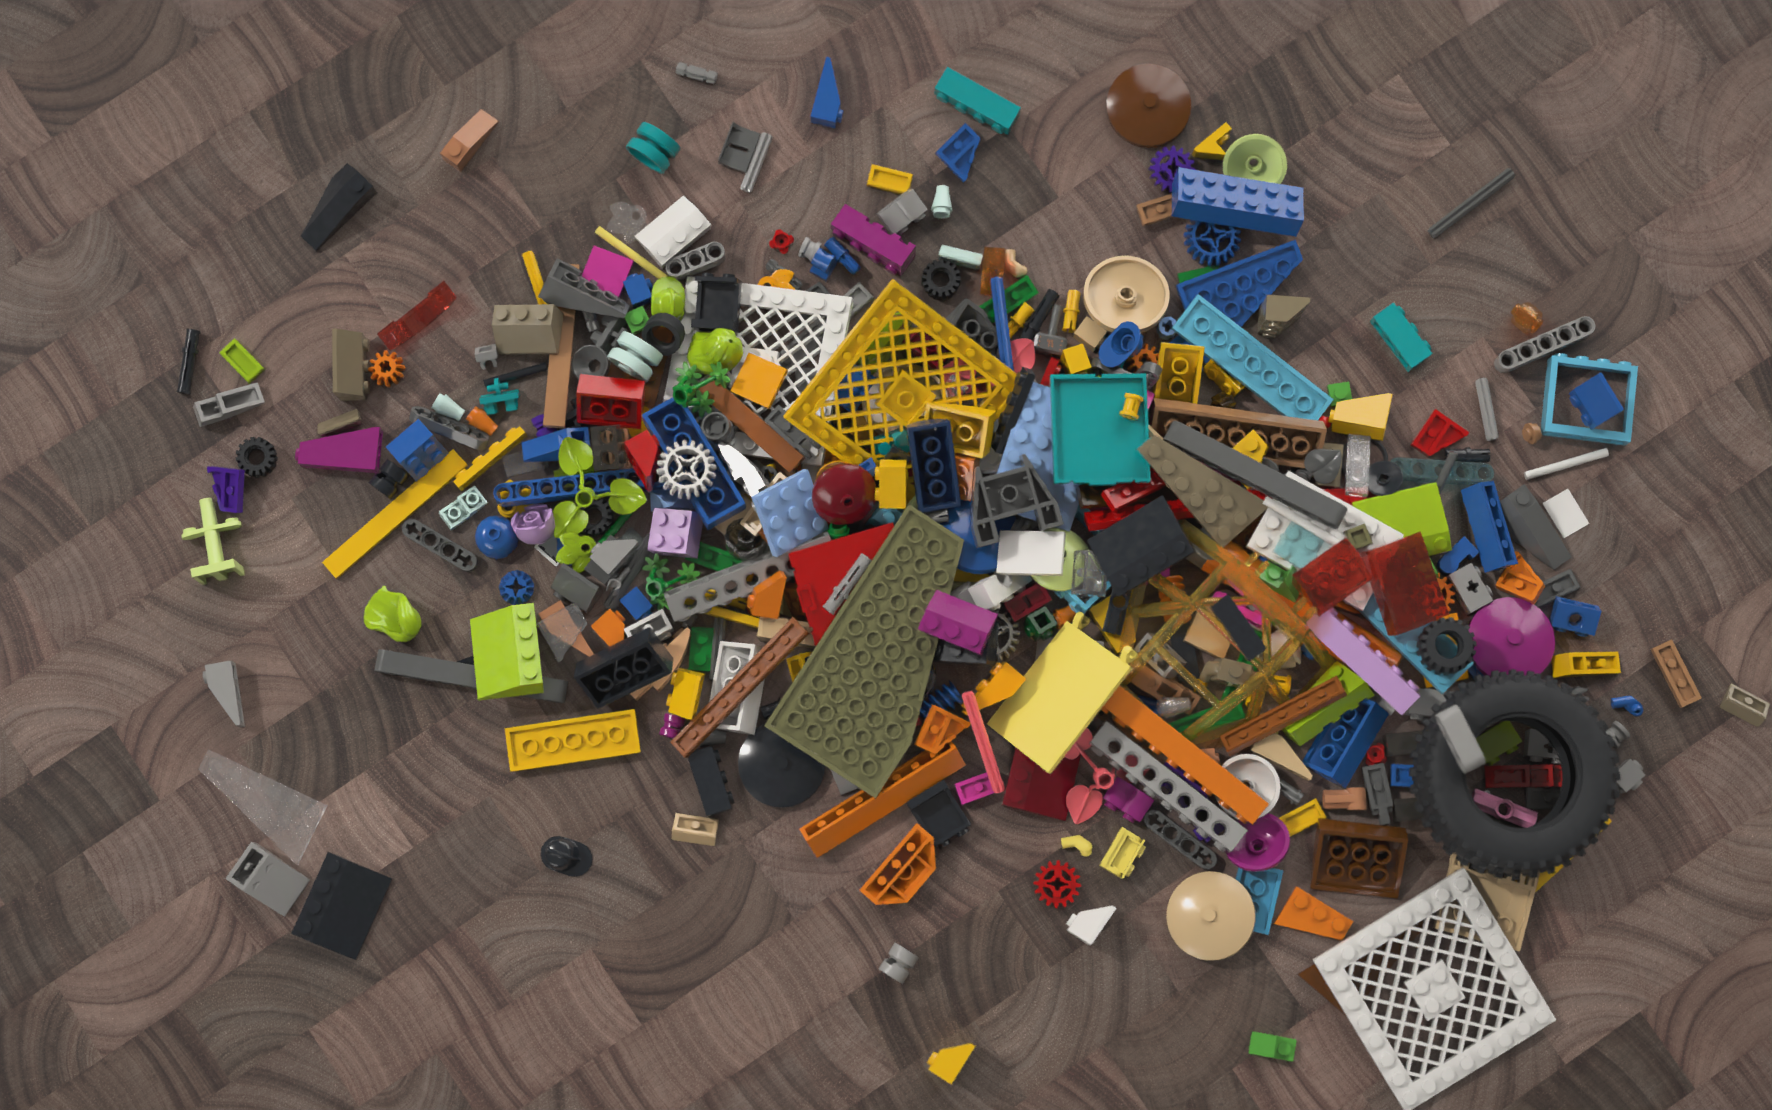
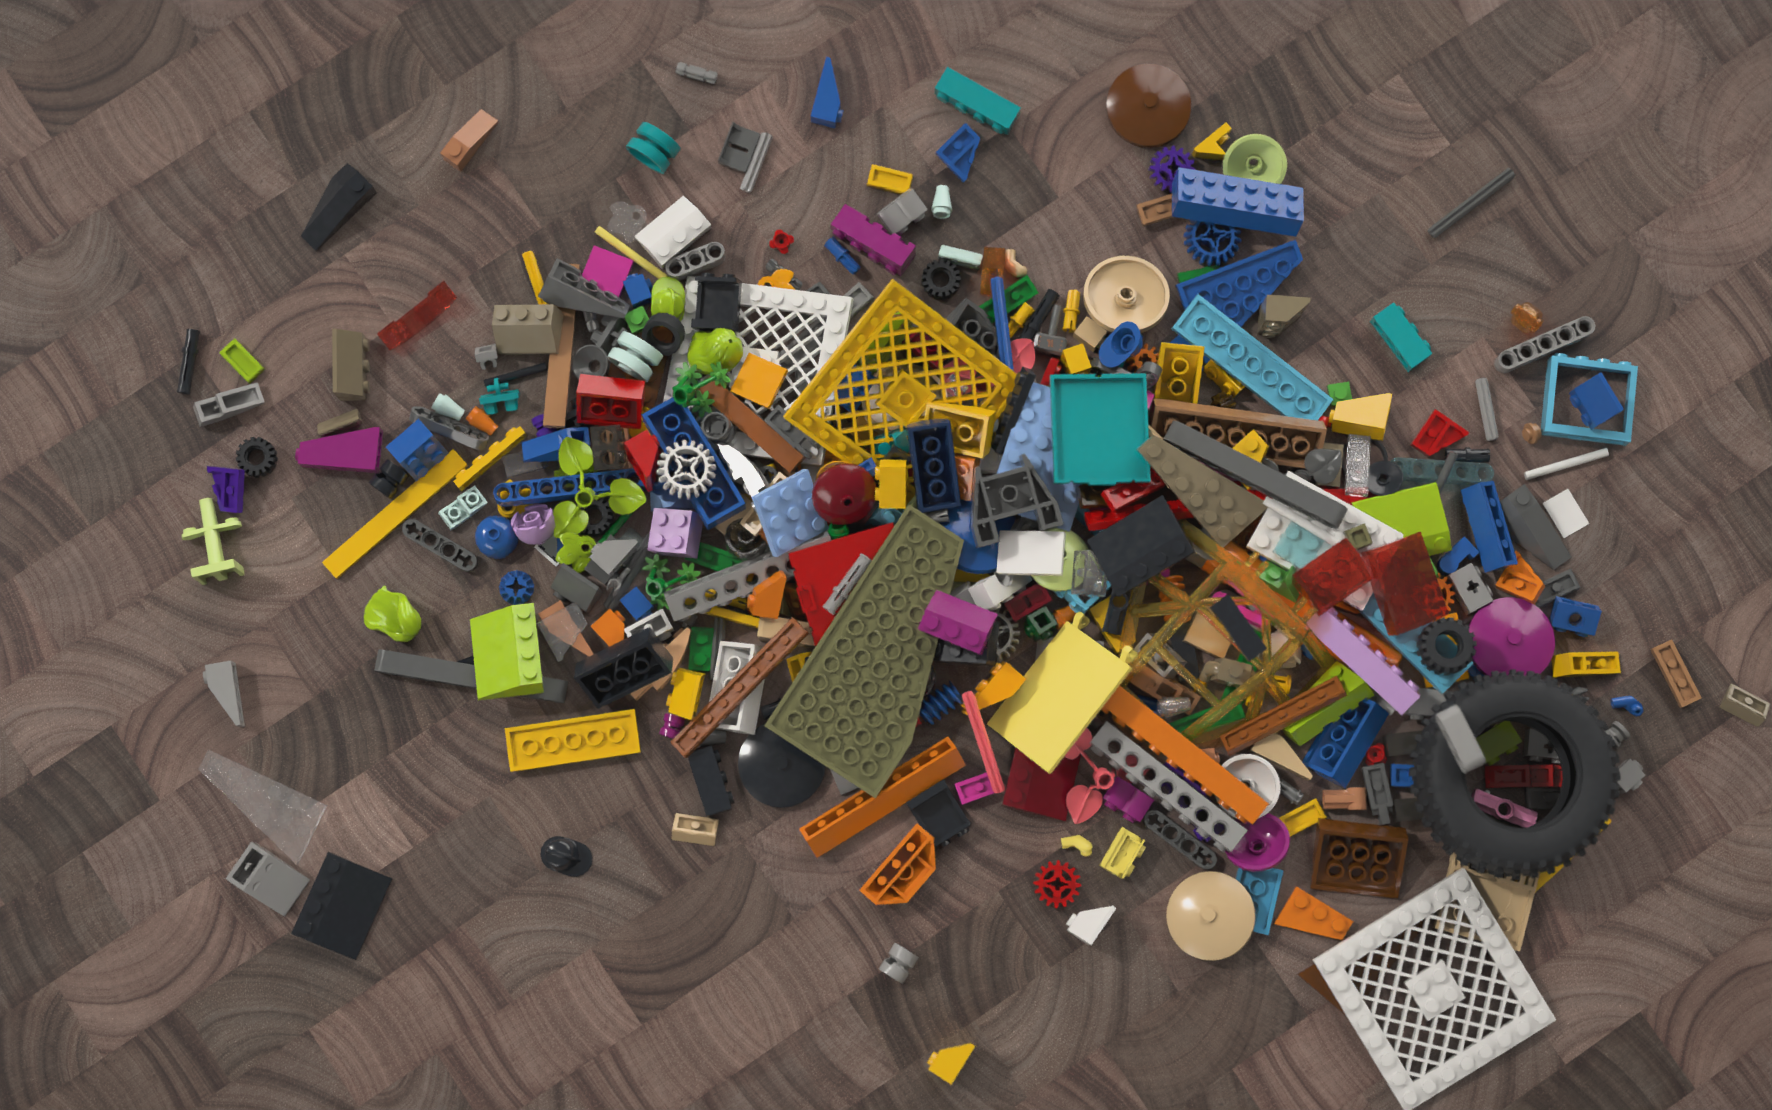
(385, 360): orange gear -> none
(809, 248): light grey wheel -> none
(823, 264): blue leg -> none
(939, 729): orange wing -> none
(1131, 406): yellow bush -> none
(1161, 327): medium blue bush -> none
(1272, 1046): bright green slope -> none

